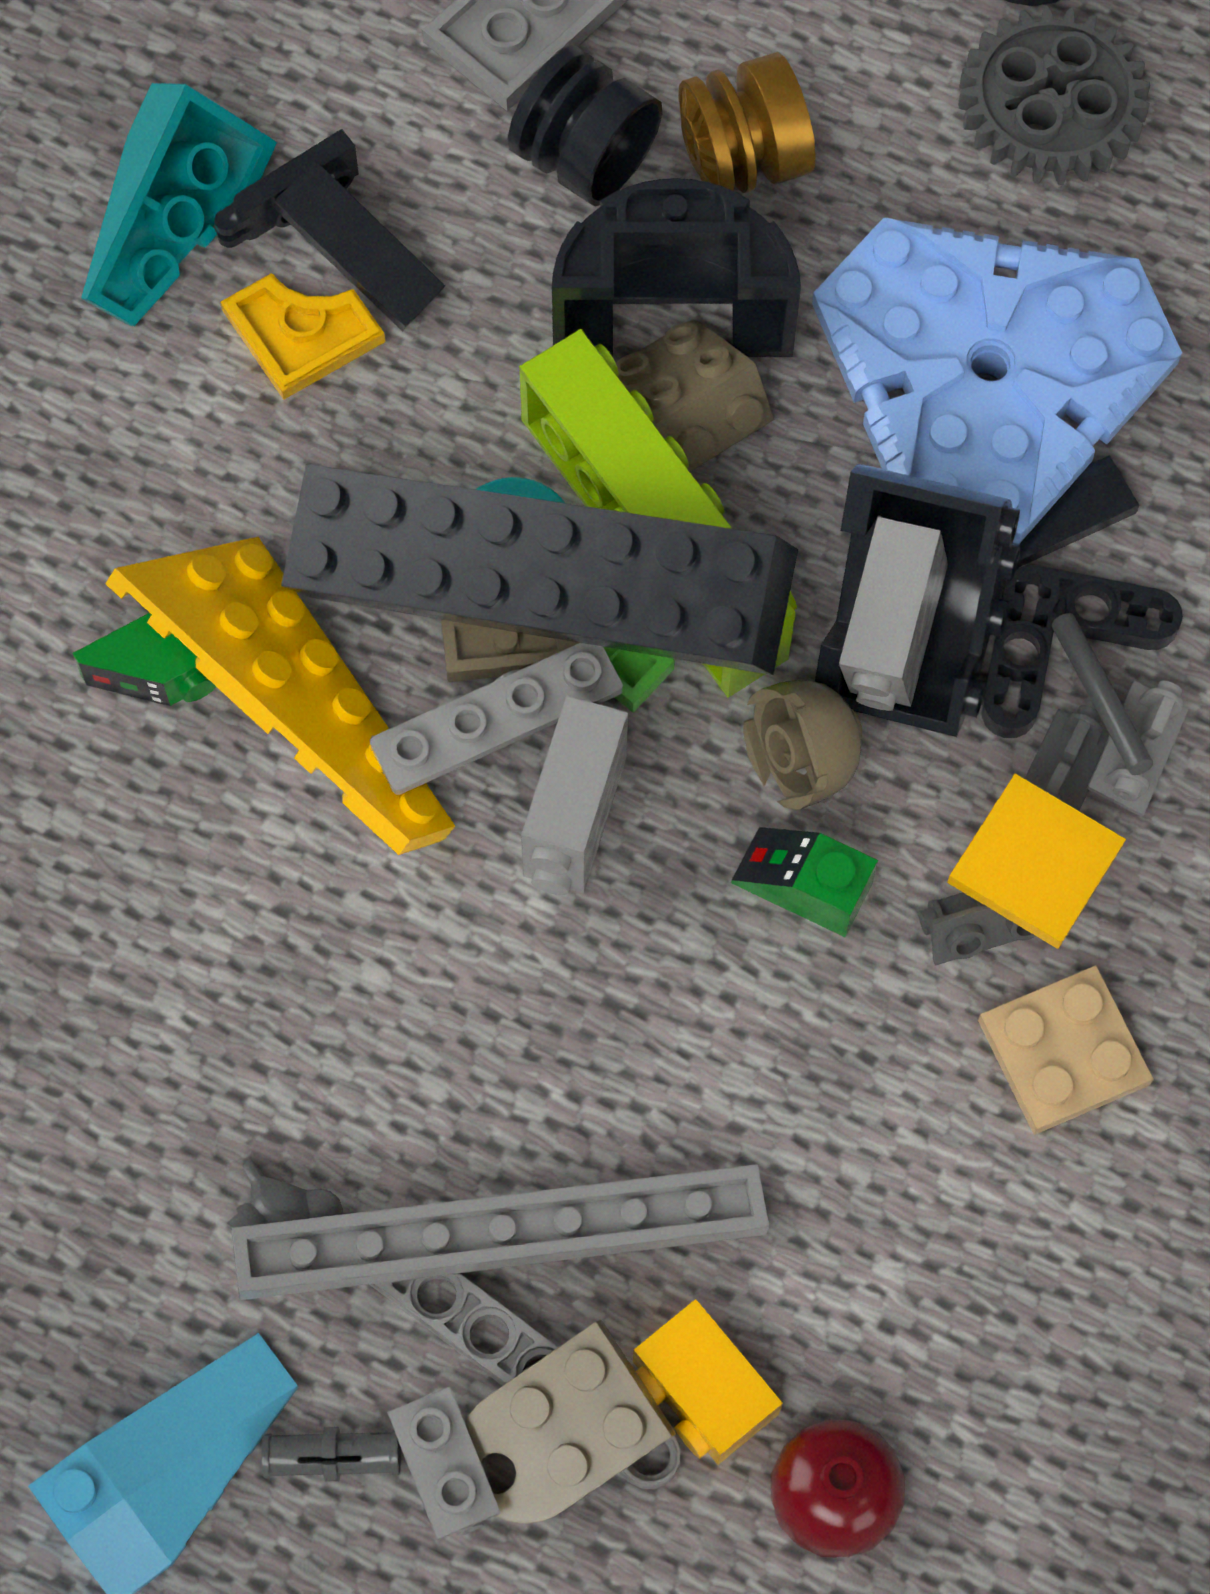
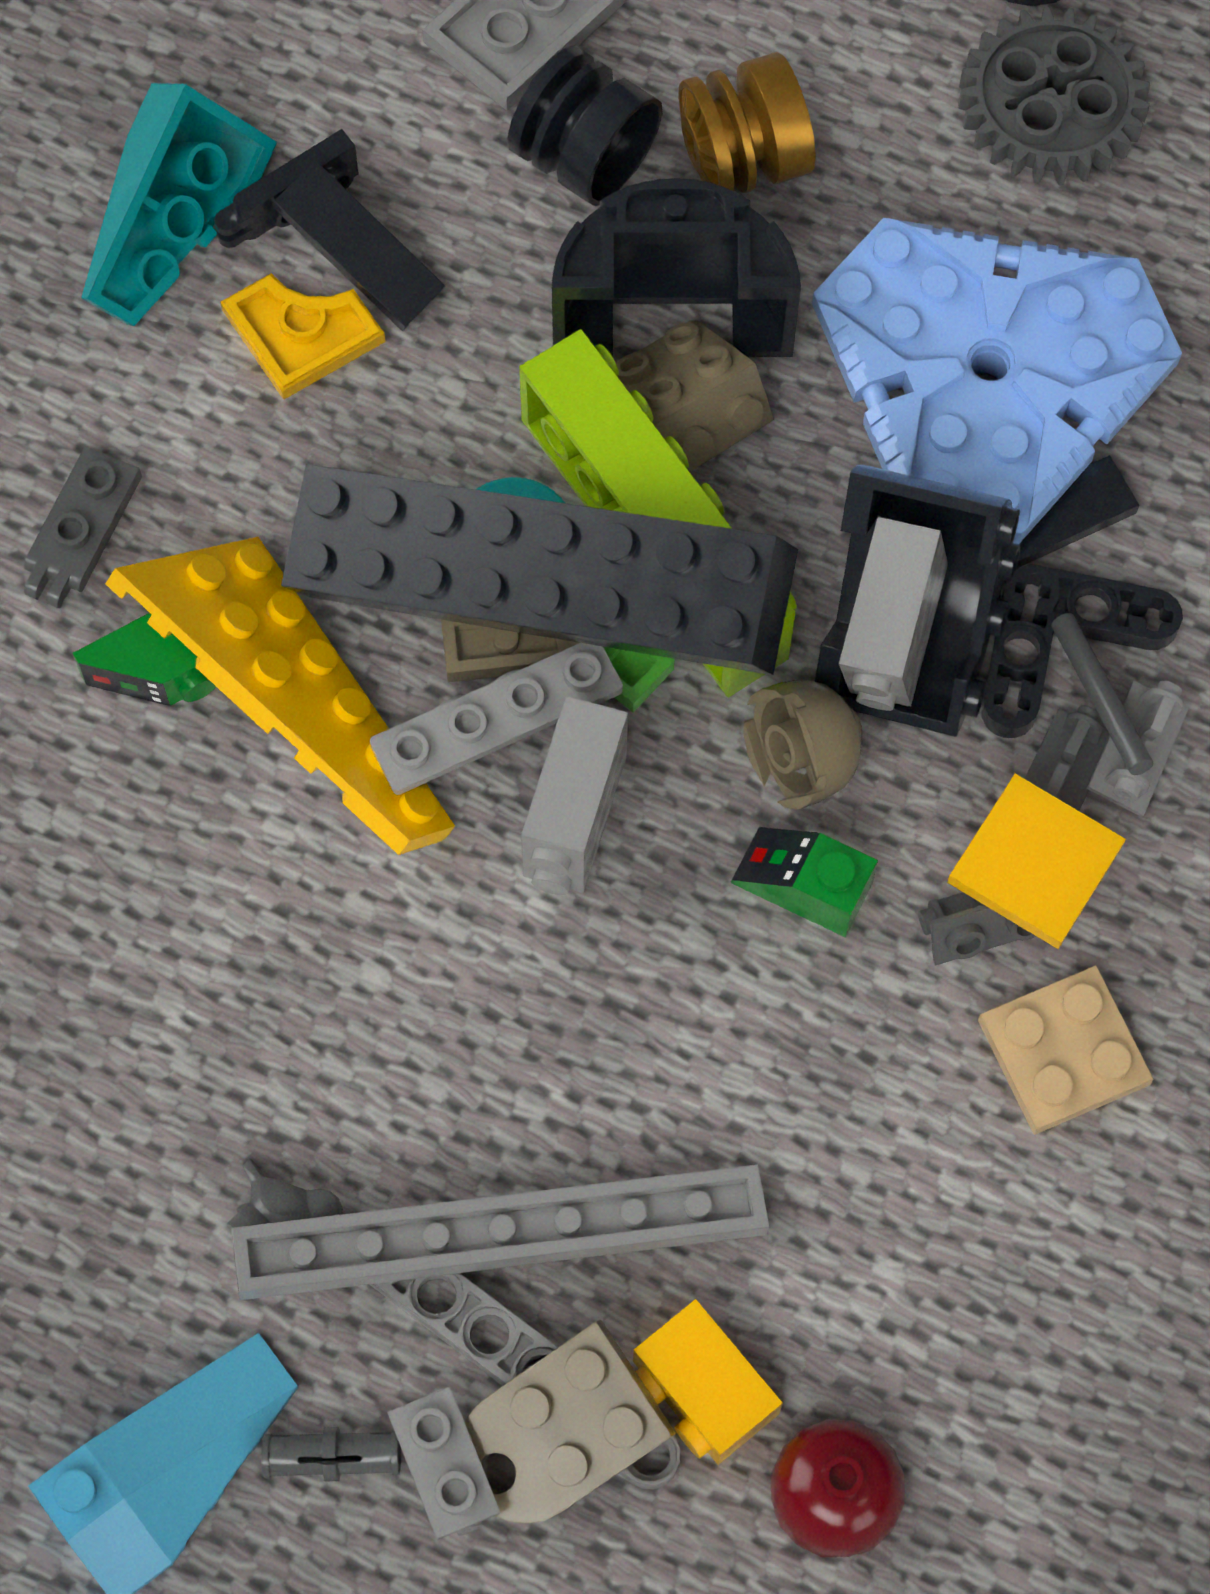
(79, 525): none -> dark grey hinge

